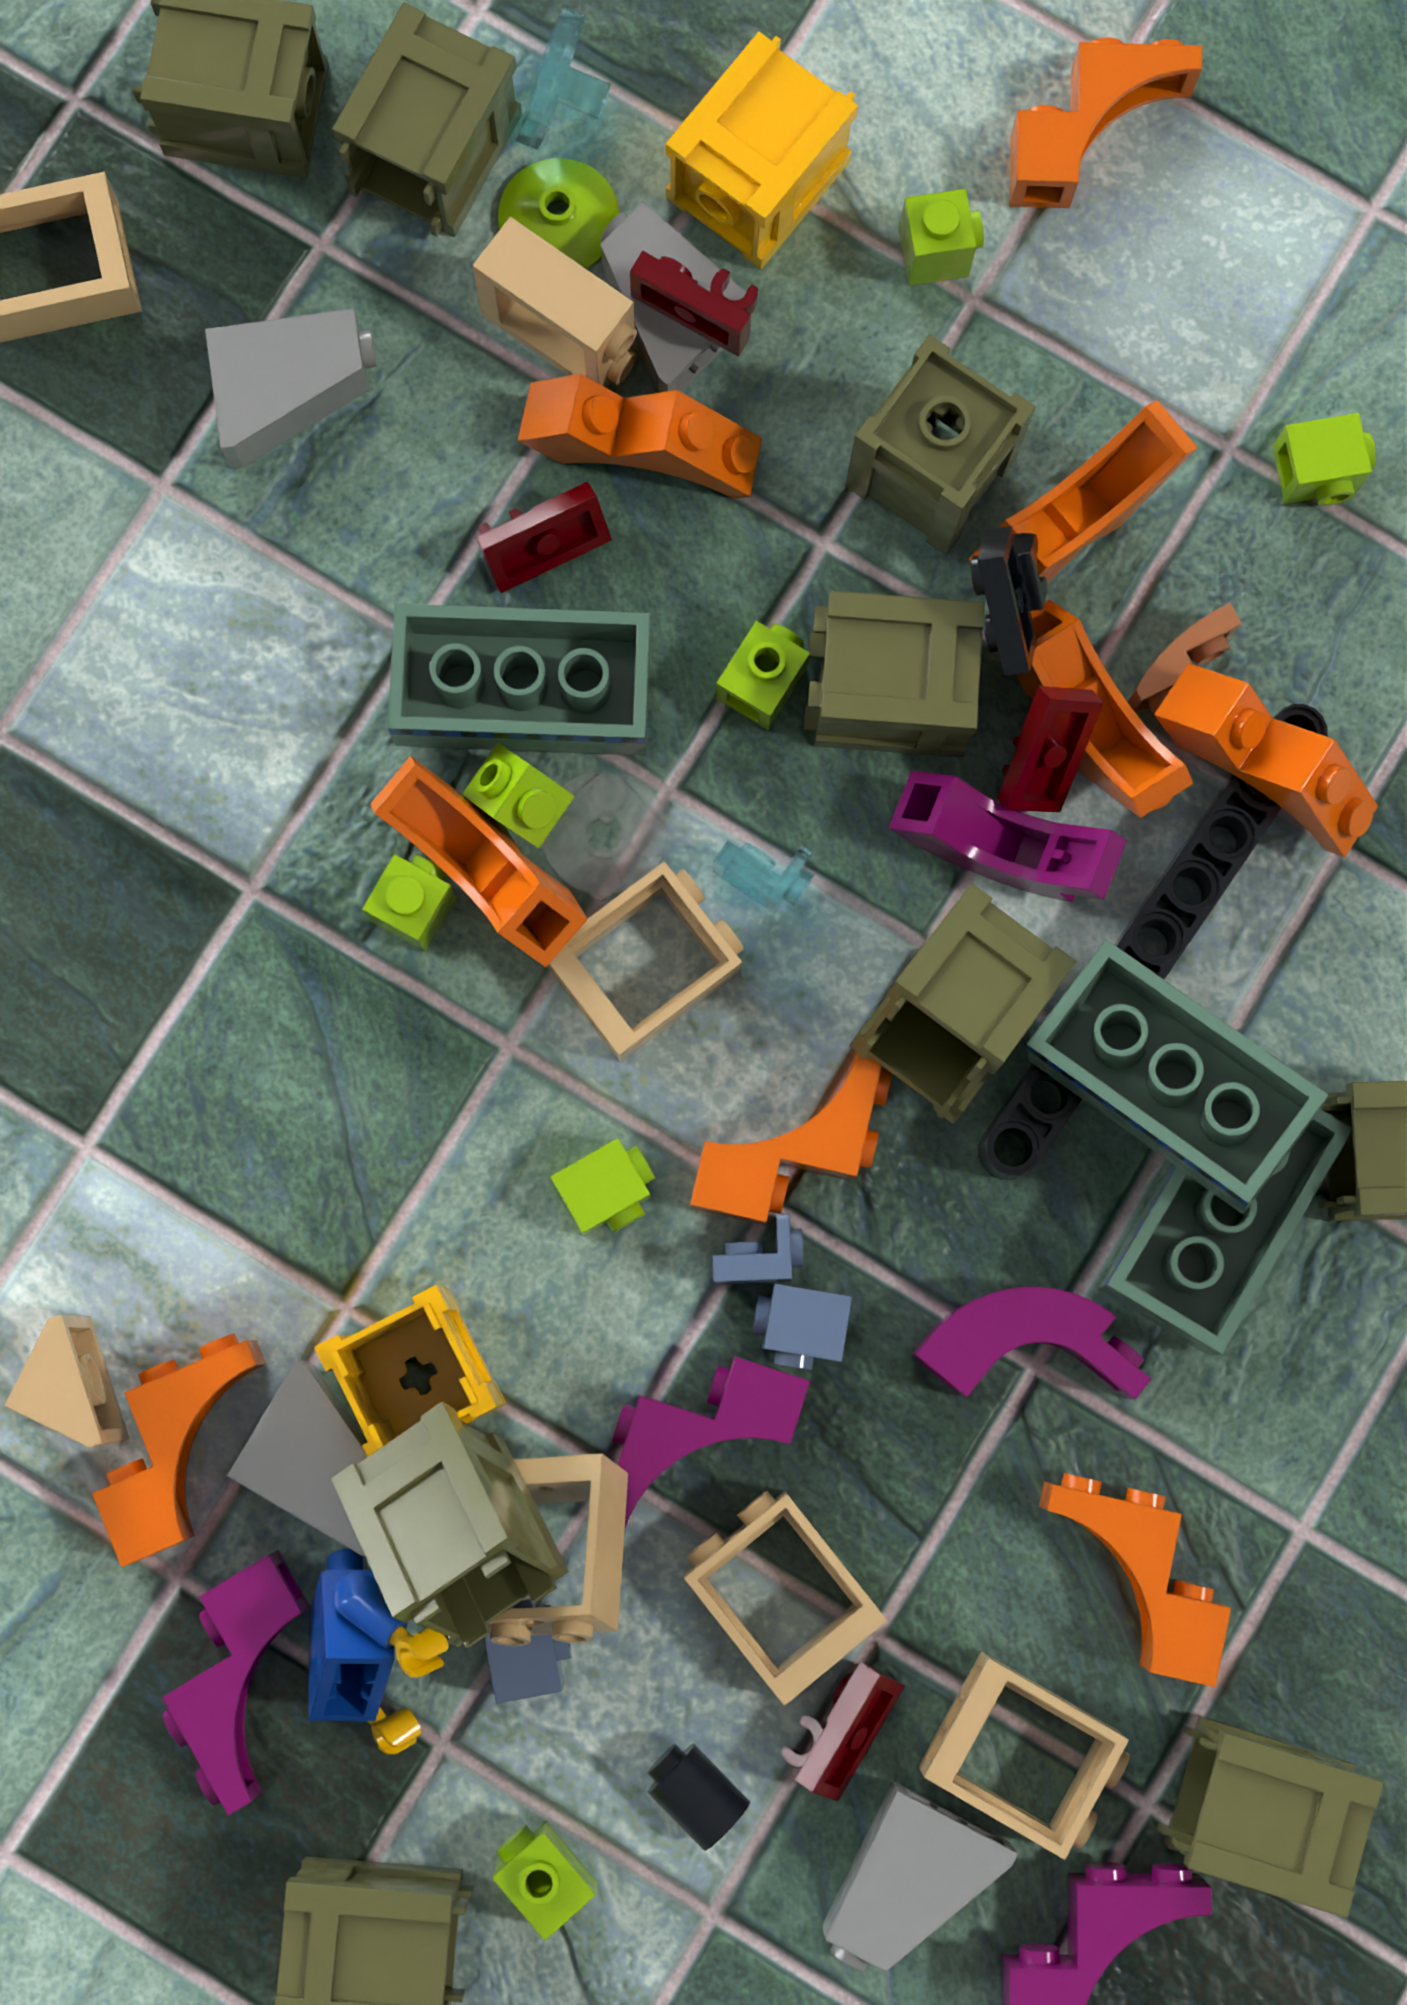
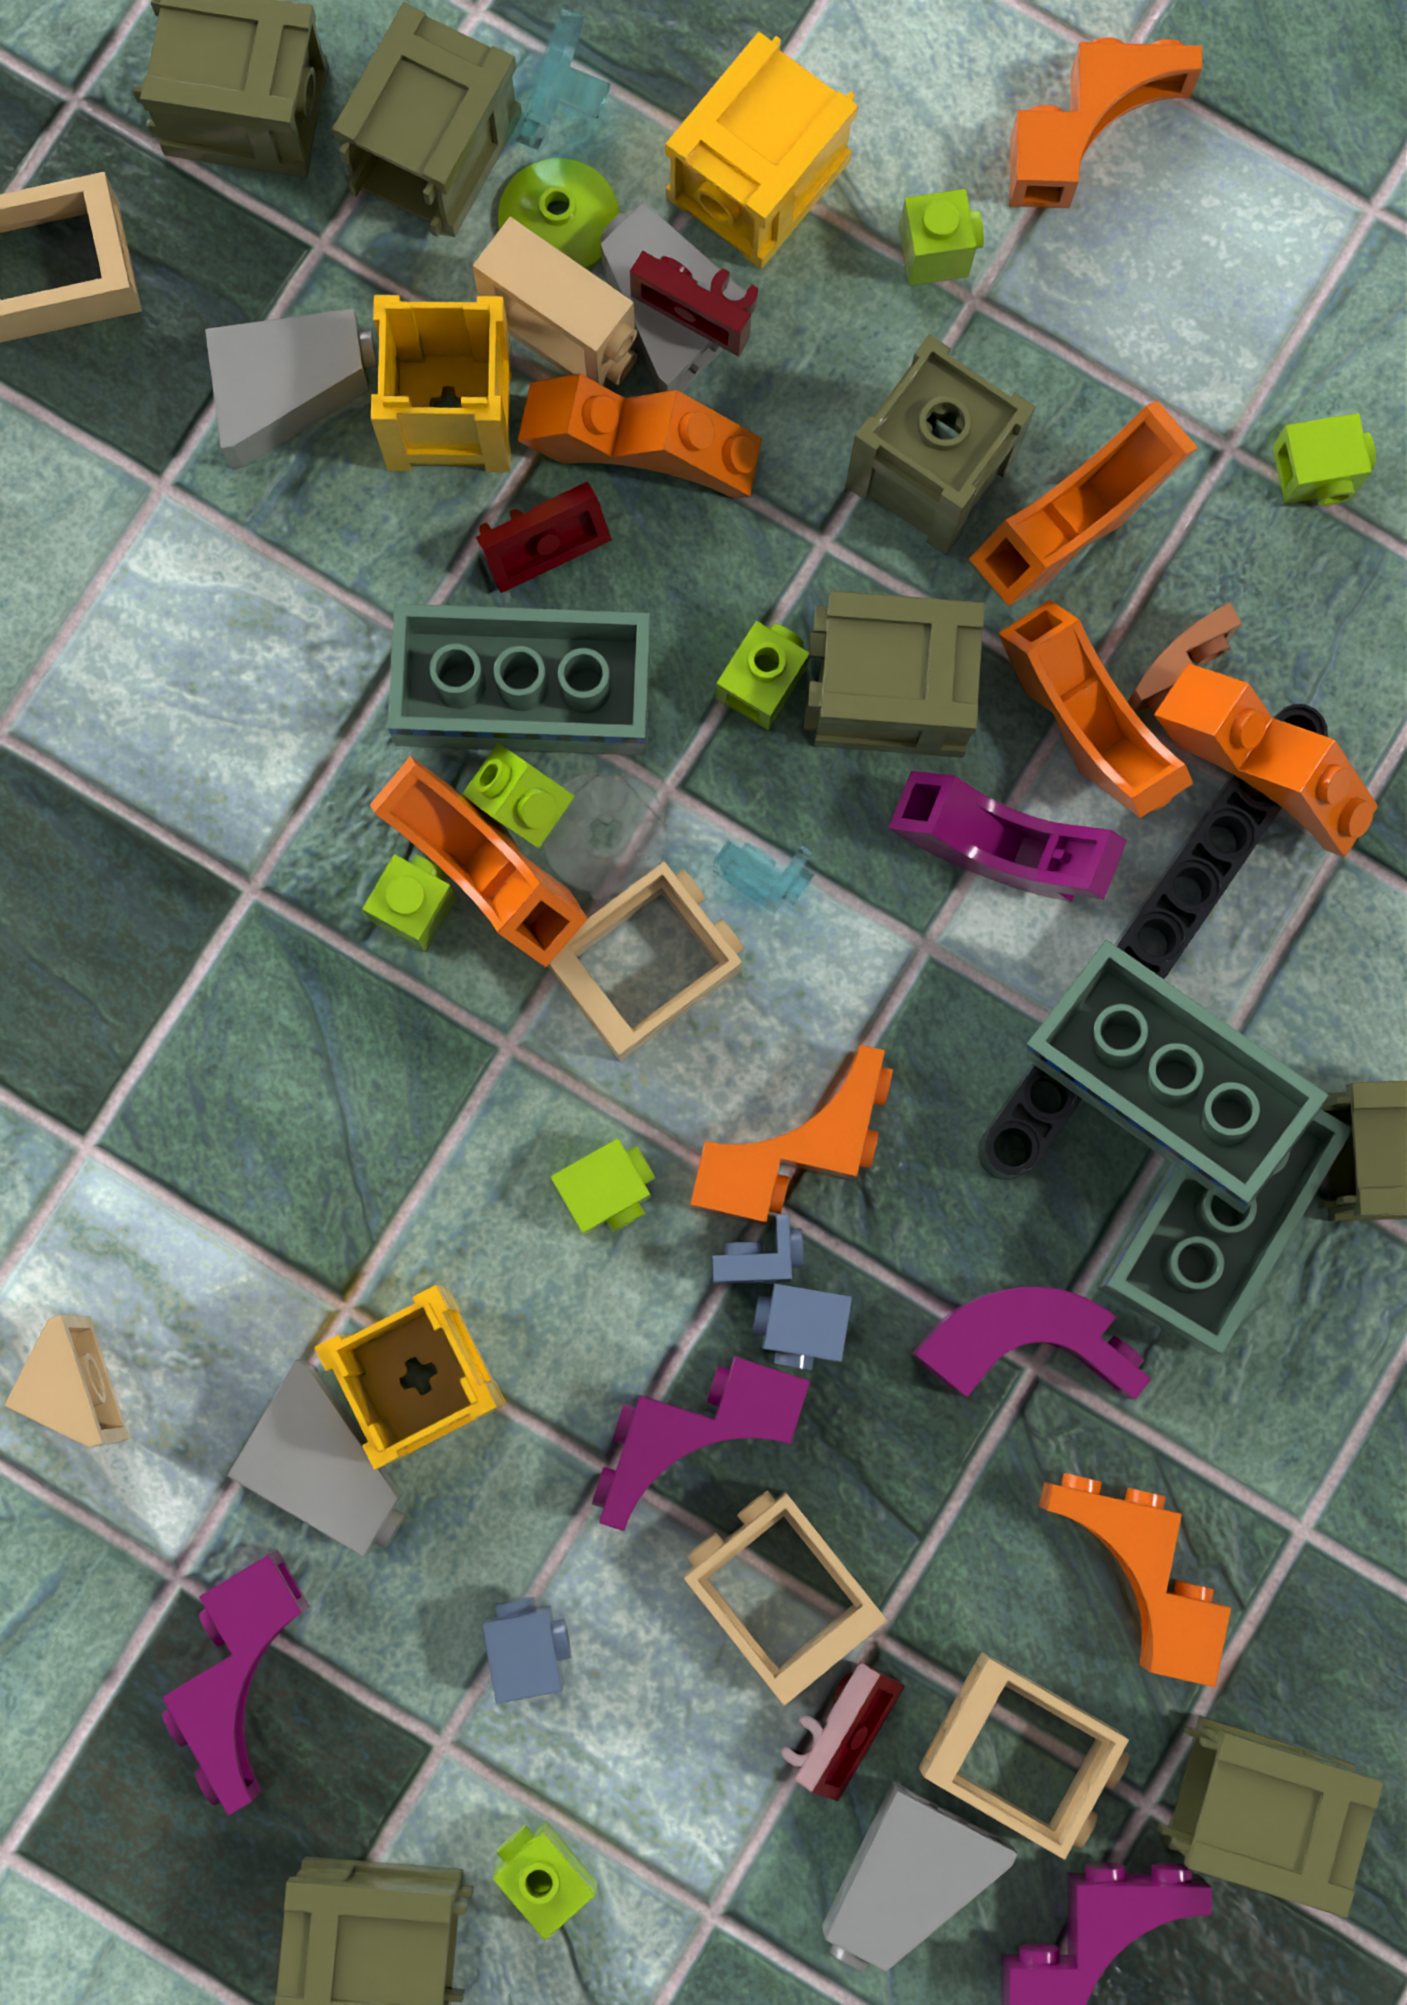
(146, 1506): orange arch -> none
(354, 1652): blue torso -> none
(436, 353): none -> yellow container
(449, 1527): container -> none
(605, 1487): tan window -> none
(696, 1794): black brick -> none
(962, 1003): olive container -> none
(1012, 587): black plate -> none
(1049, 749): dark red plate -> none

